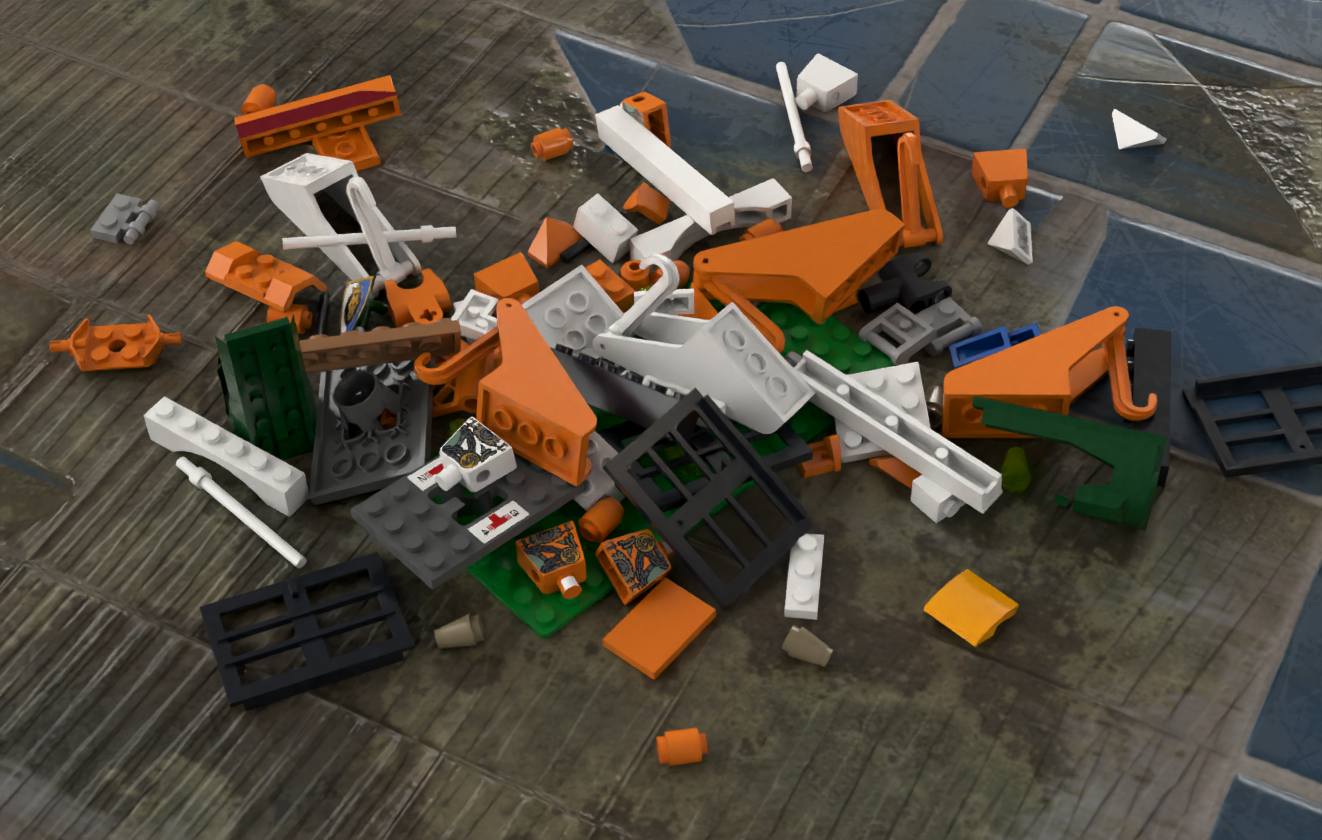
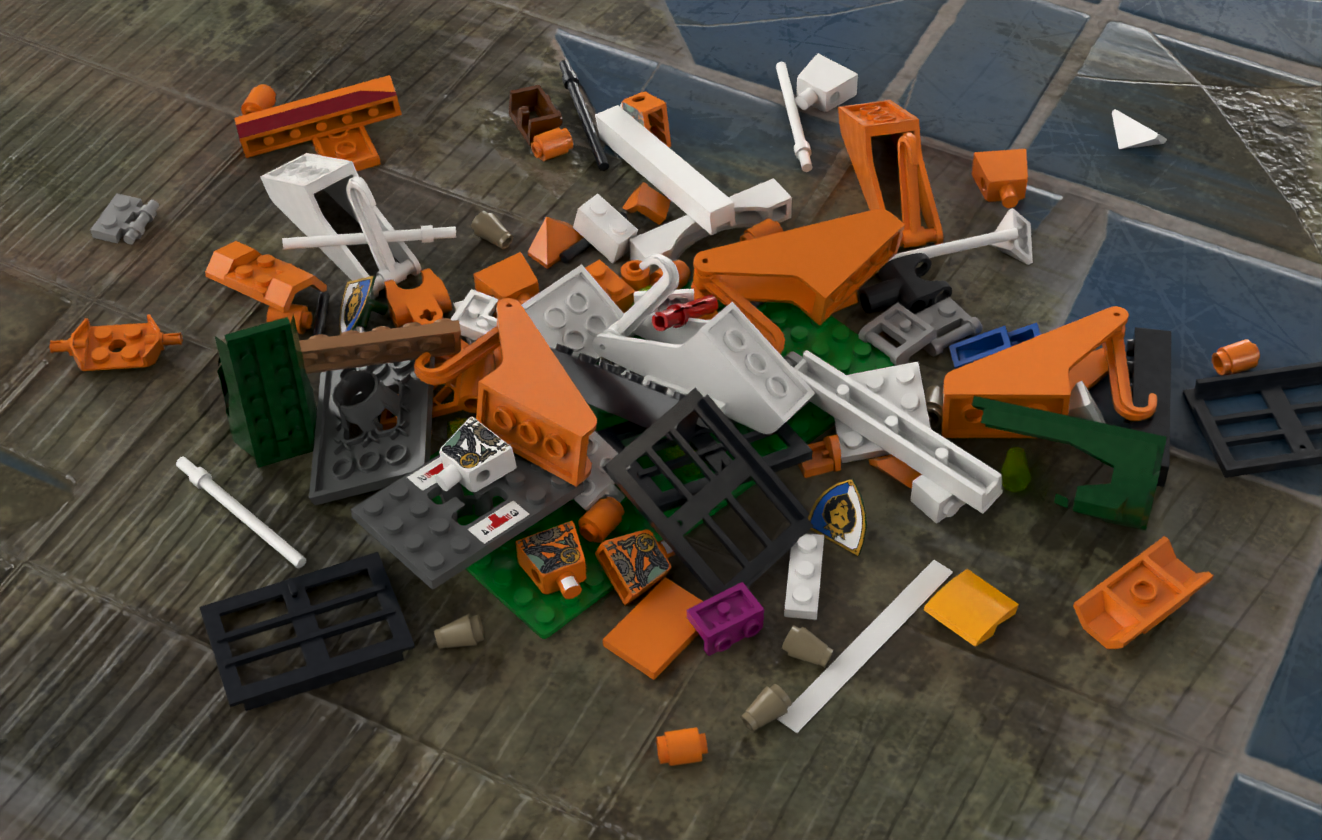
(269, 477): white arch -> none
(491, 229): none -> dark tan cone
(528, 100): none -> reddish brown window
(571, 83): none -> black bar
(678, 314): none -> red pin
(727, 618): none -> magenta bracket
(766, 707): none -> dark tan cone
(841, 516): none -> shield
(864, 646): none -> white sticker
(964, 244): none -> white bar
(1083, 405): none -> white slope
(1138, 596): none -> orange piece
(1236, 357): none -> orange brick

